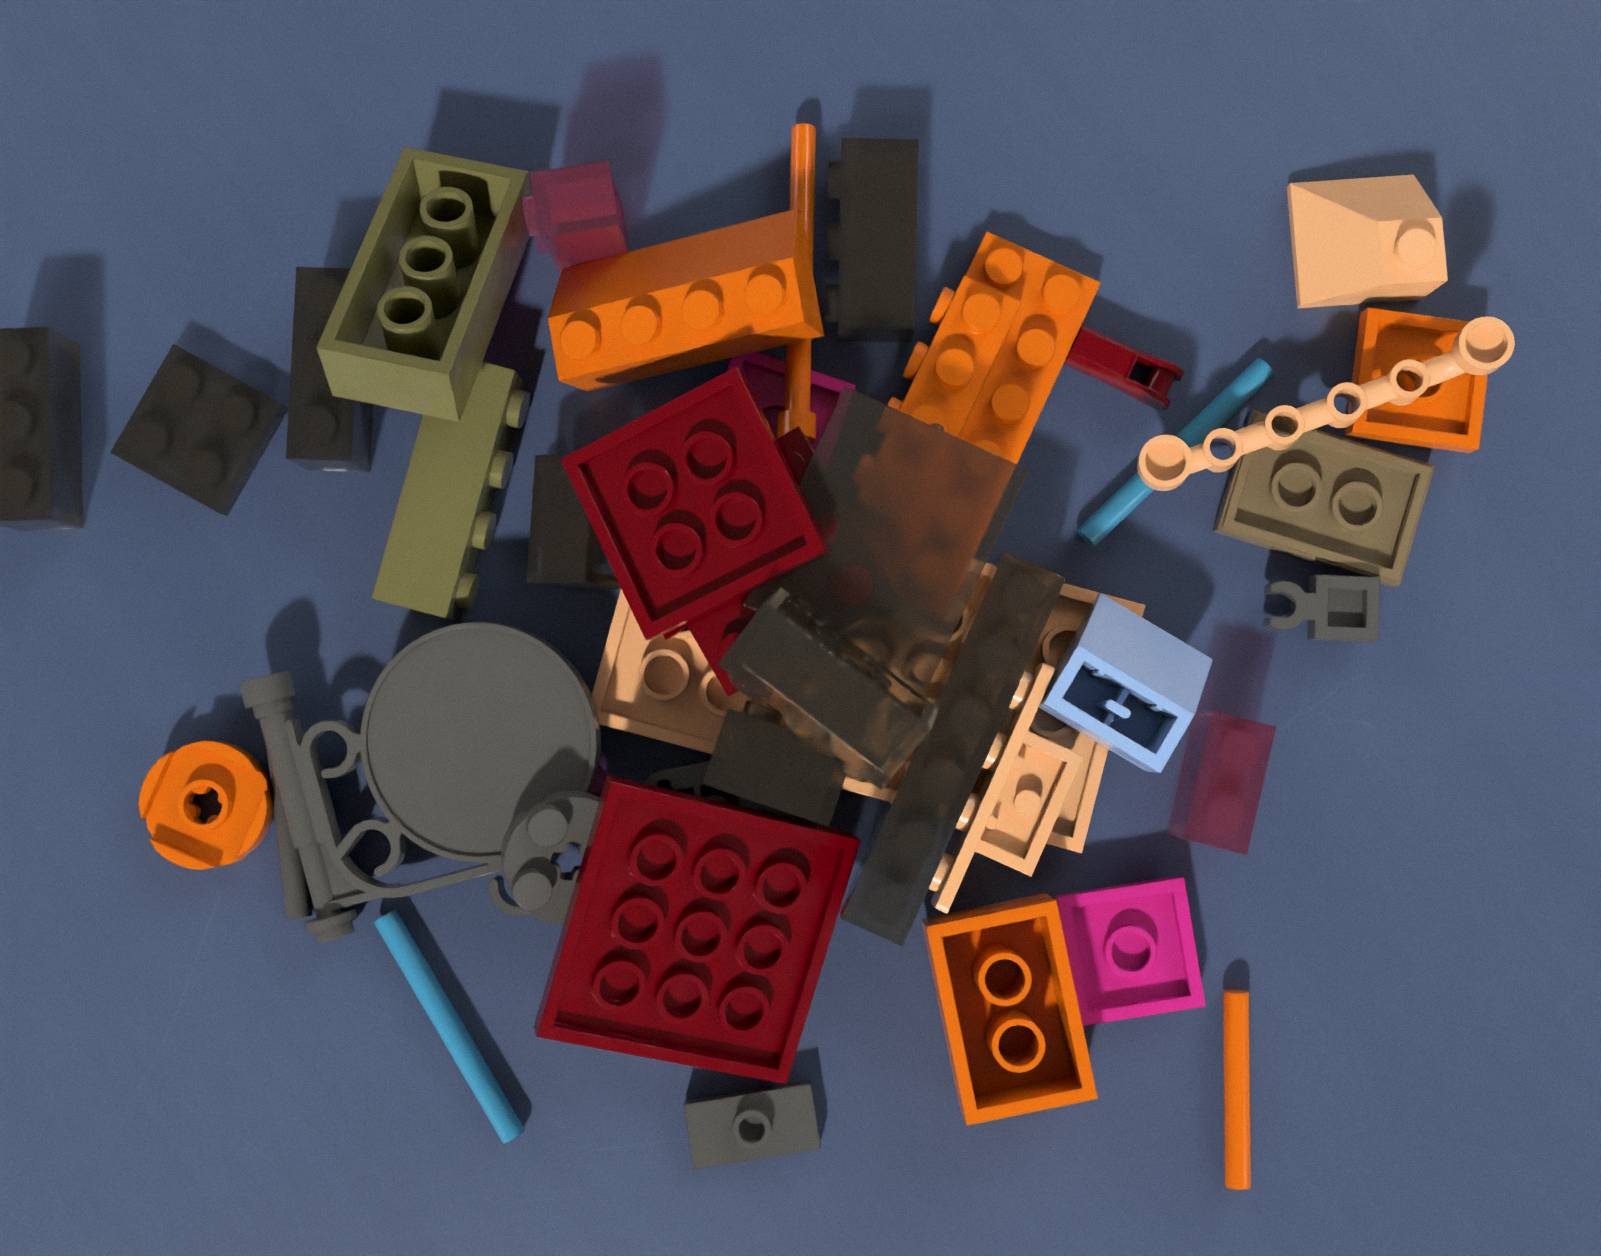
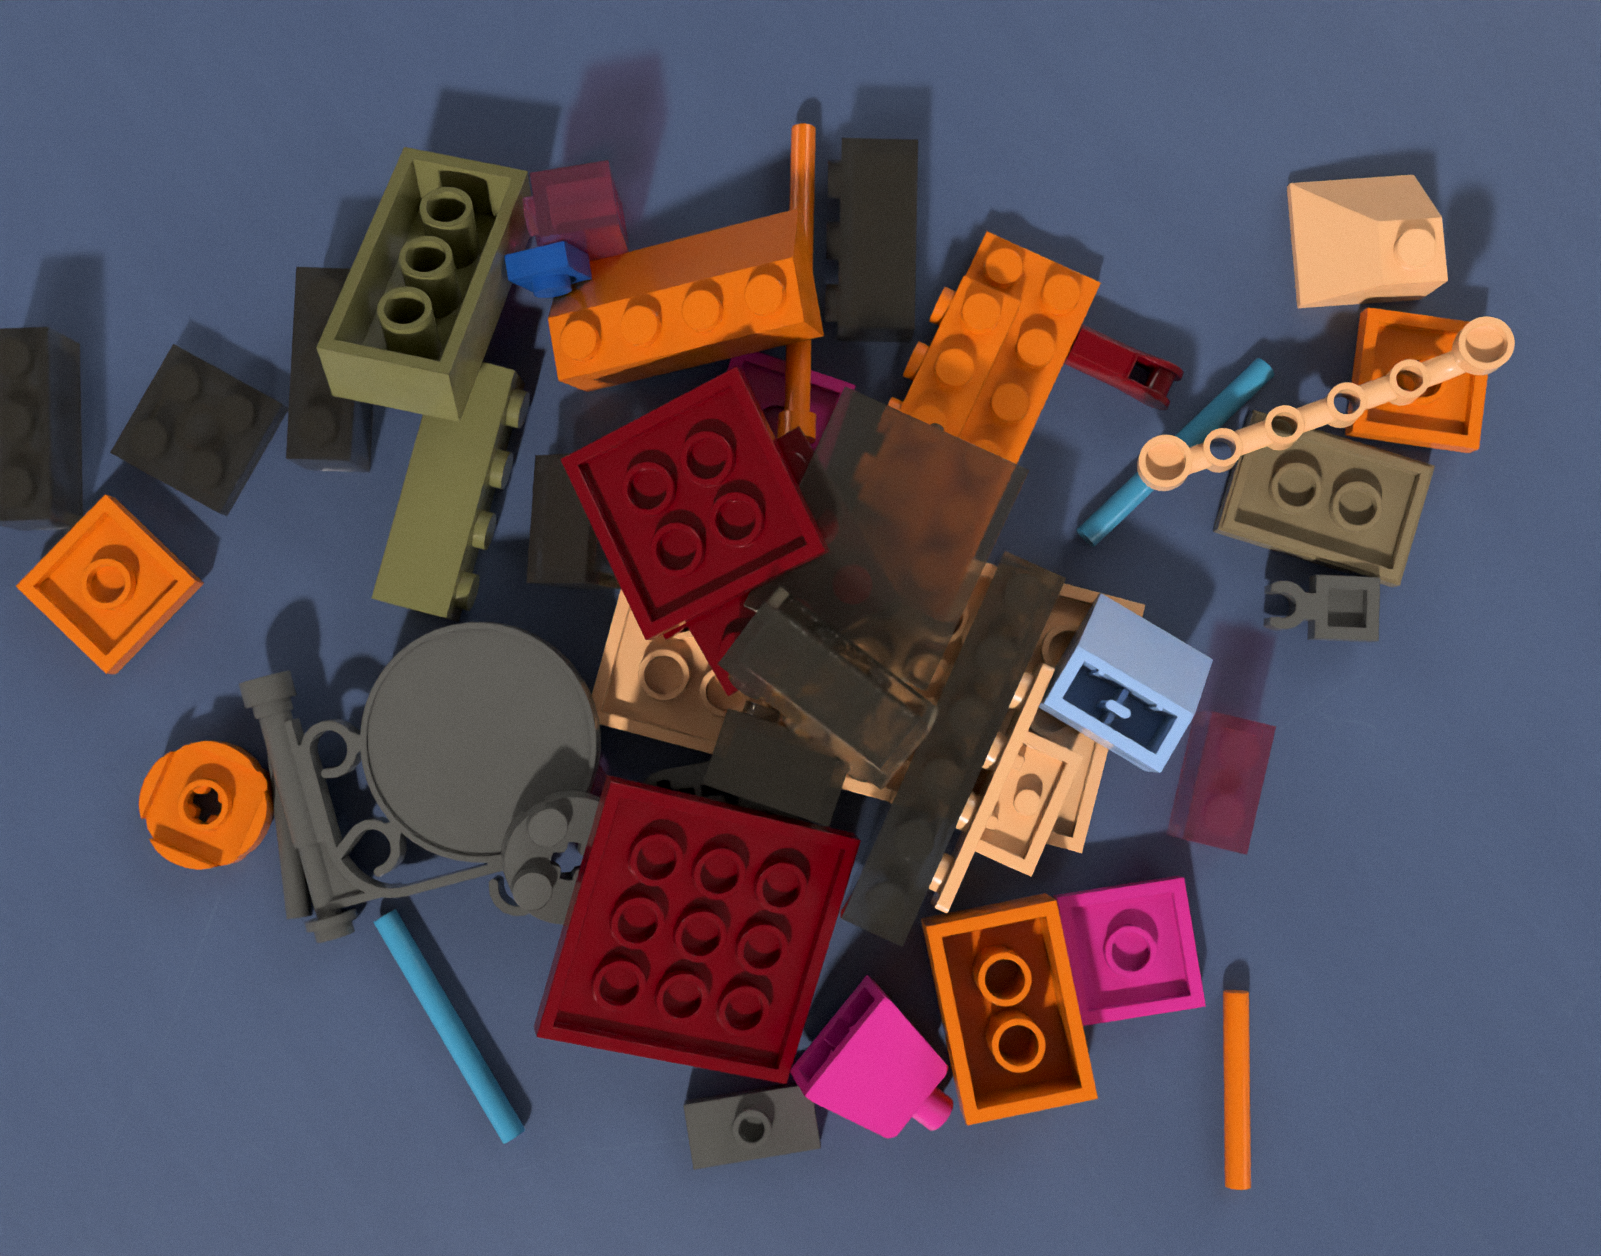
(109, 584): none -> orange plate
(548, 269): none -> blue plate
(874, 1067): none -> dark pink torso

